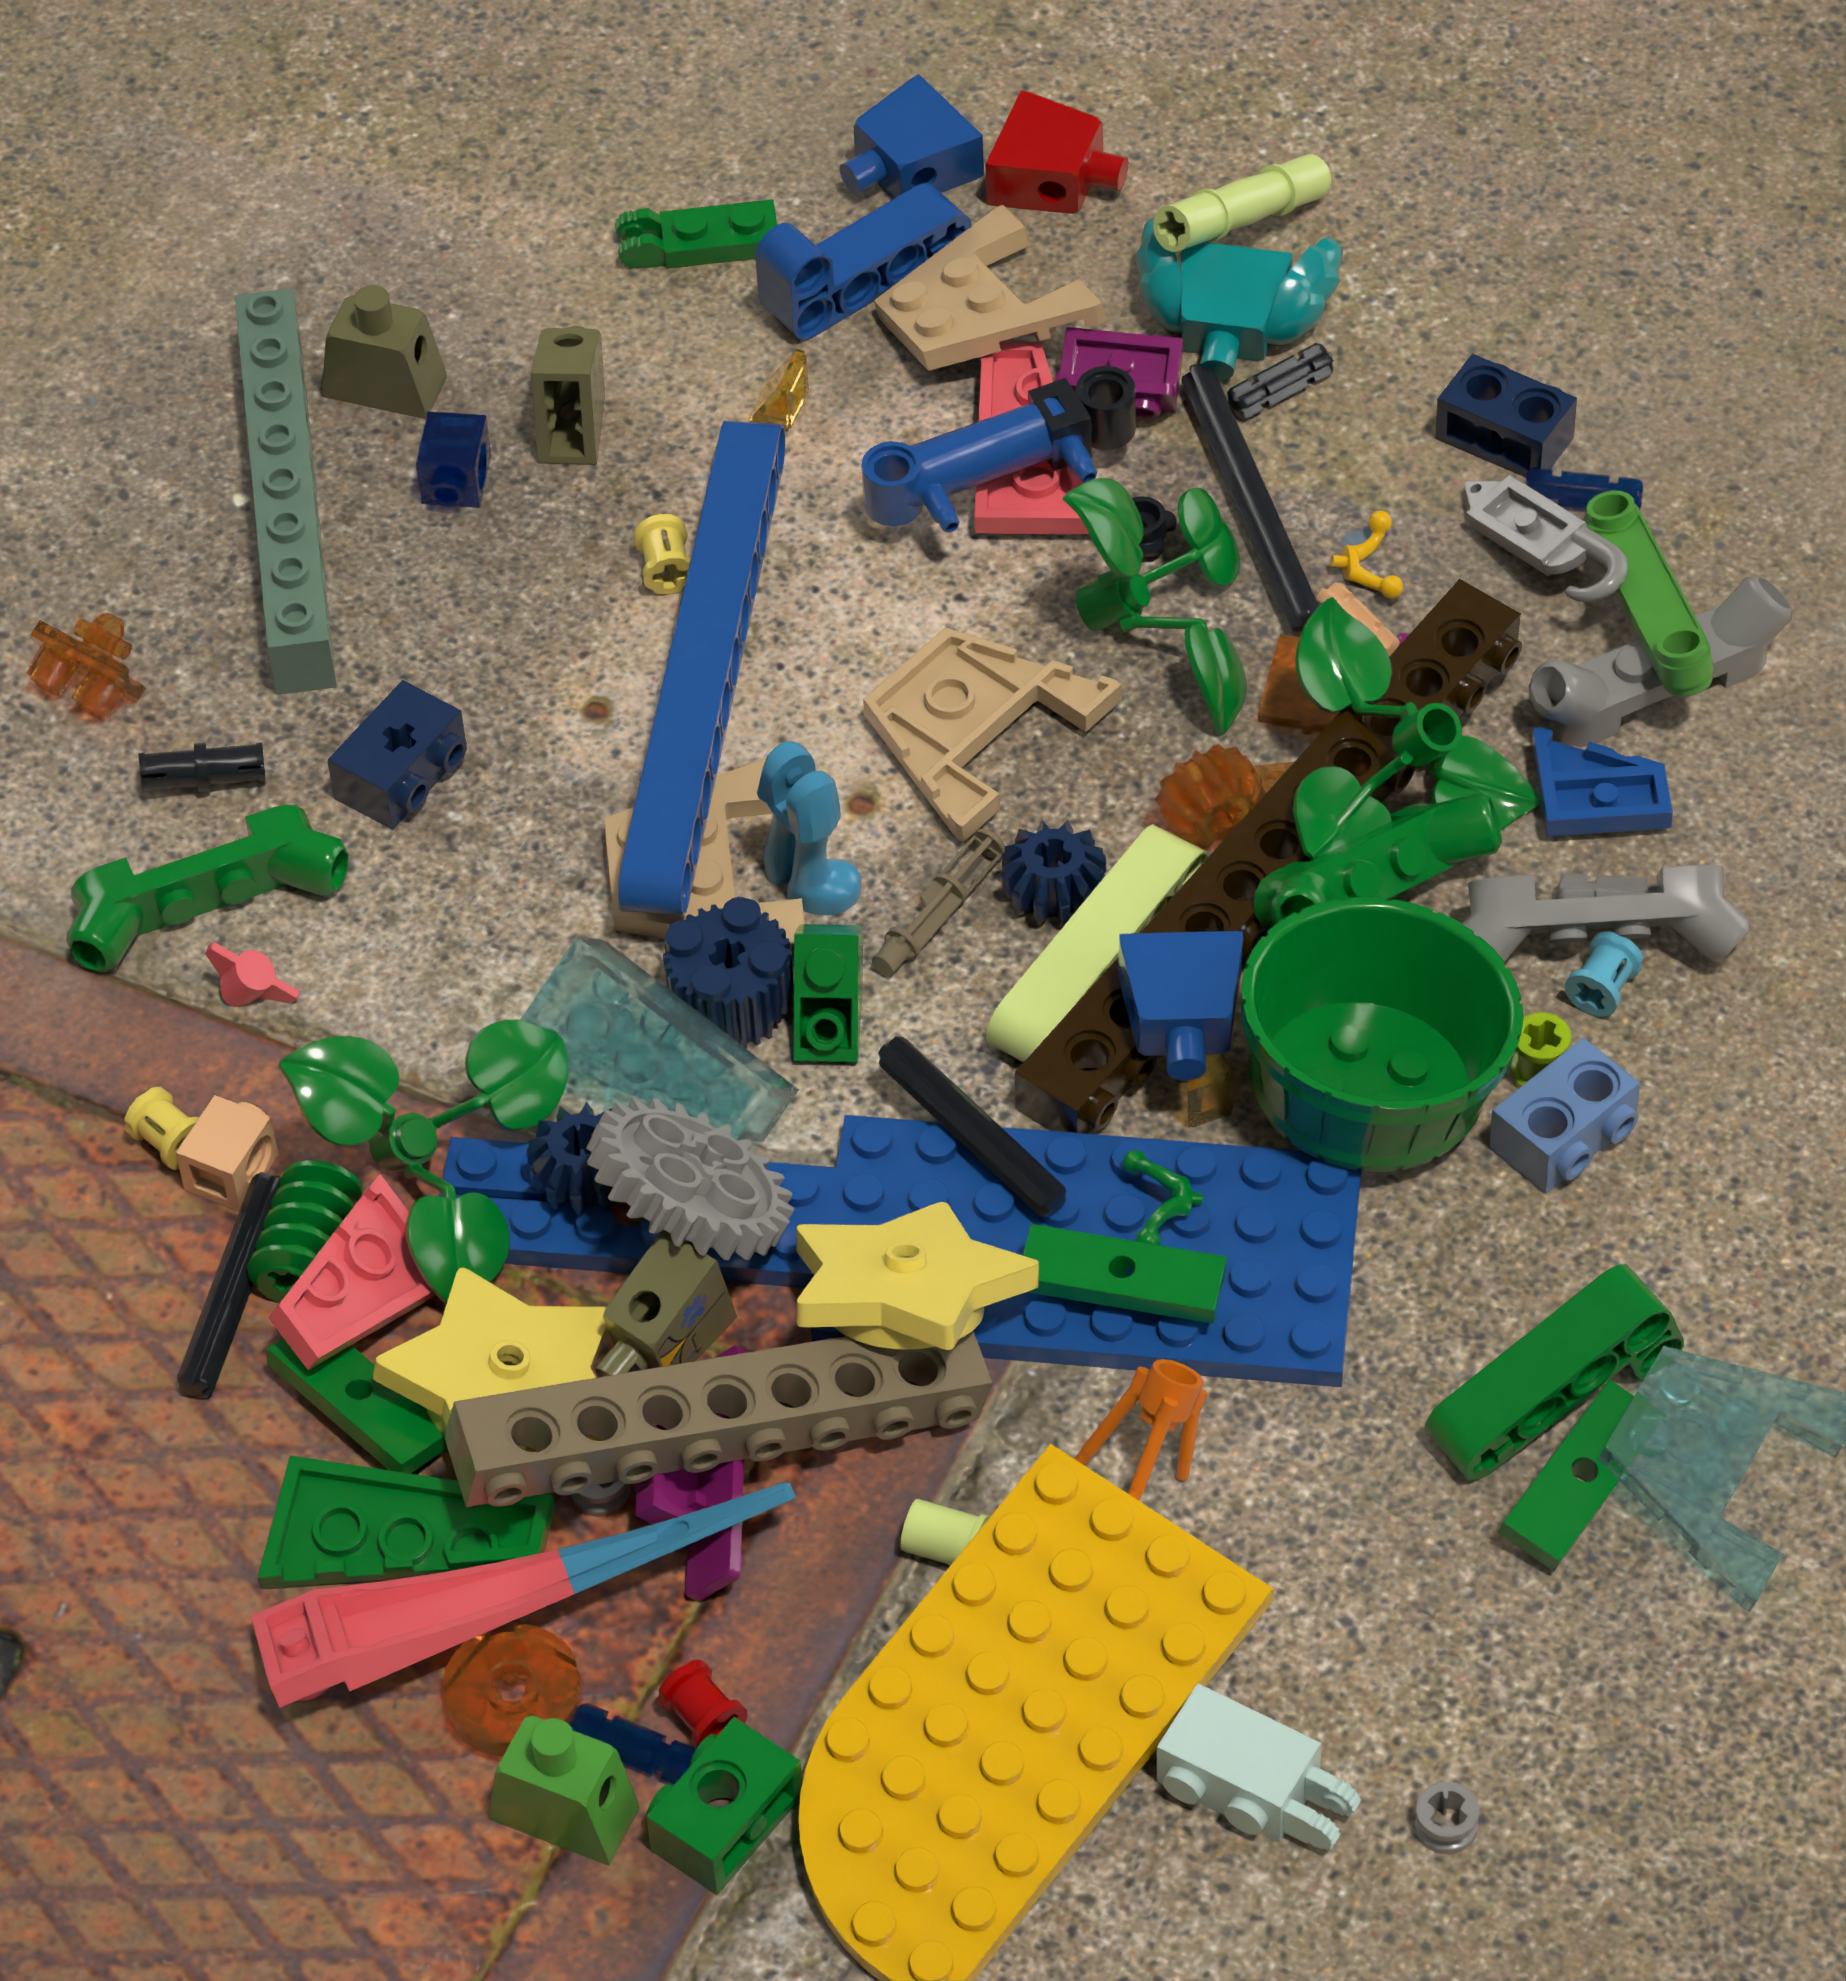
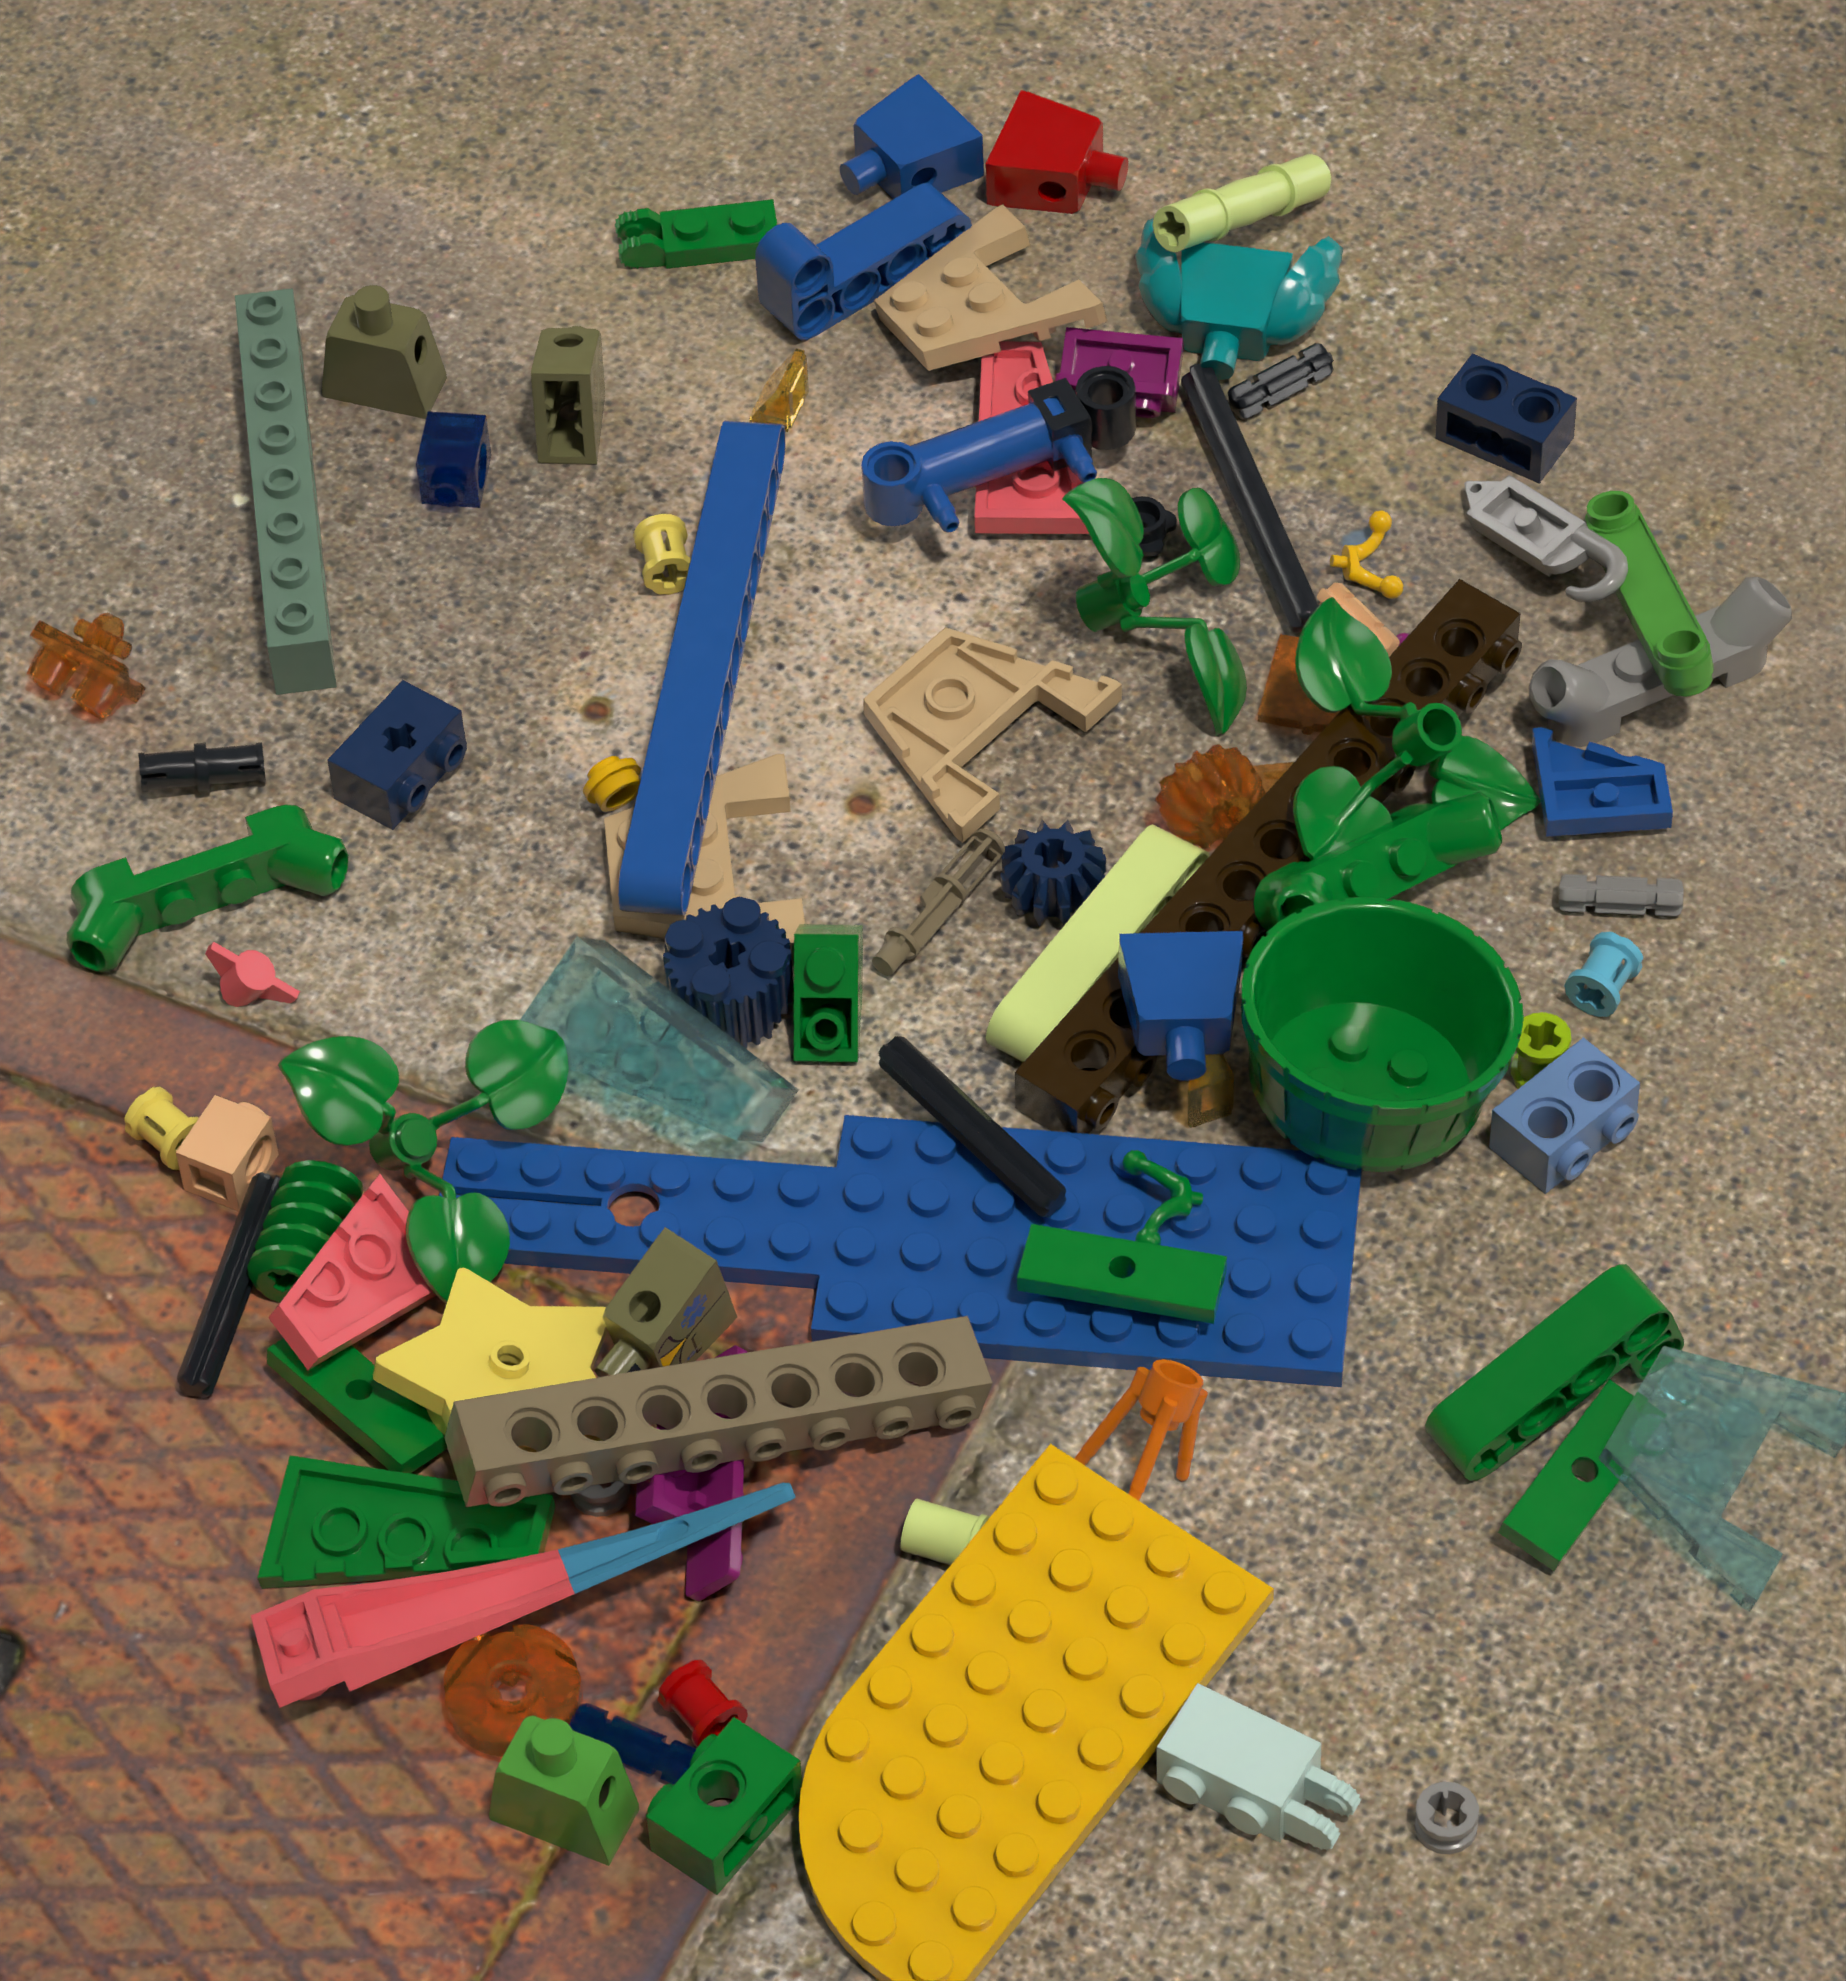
(560, 1161): dark blue gear -> none
(612, 783): none -> yellow plate
(690, 1178): light grey gear -> none
(803, 817): dark azure piece -> none
(905, 1280): light yellow plate -> none
(1578, 488): clear blue axle -> none
(1687, 900): light grey plate -> none

